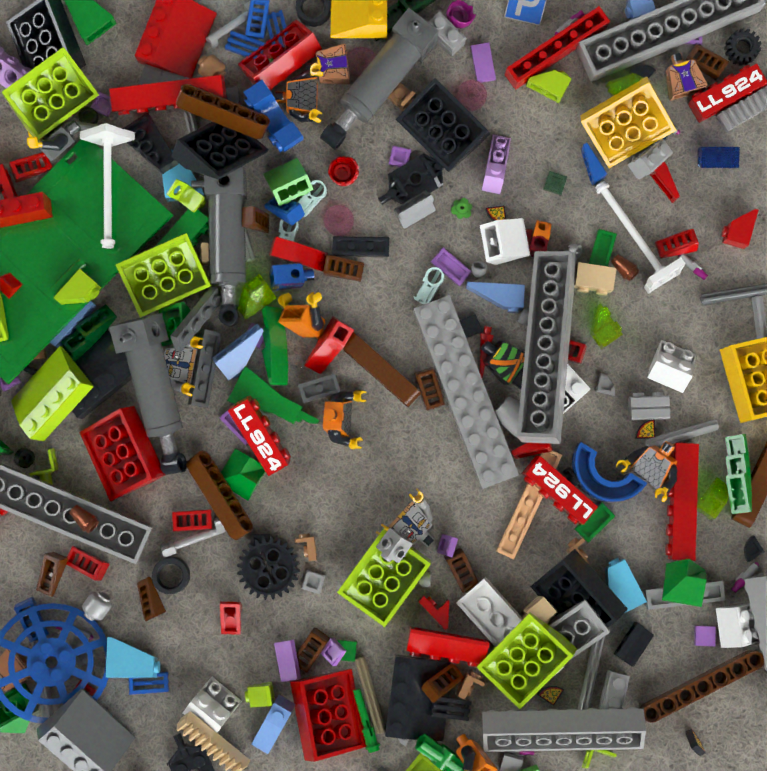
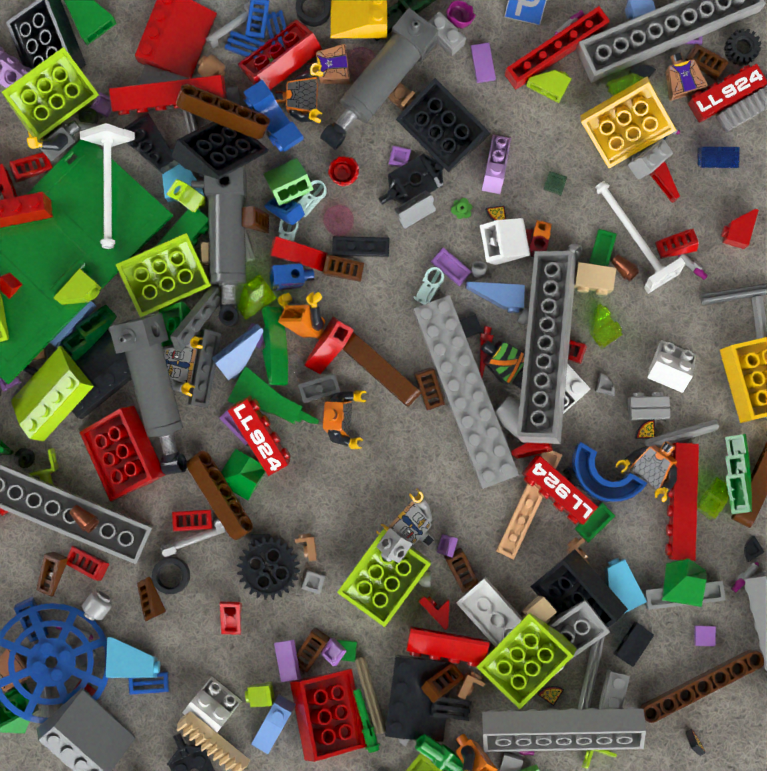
(476, 88): clear pink piece -> none
(594, 167): blue slope -> none
(736, 626): white slope -> none

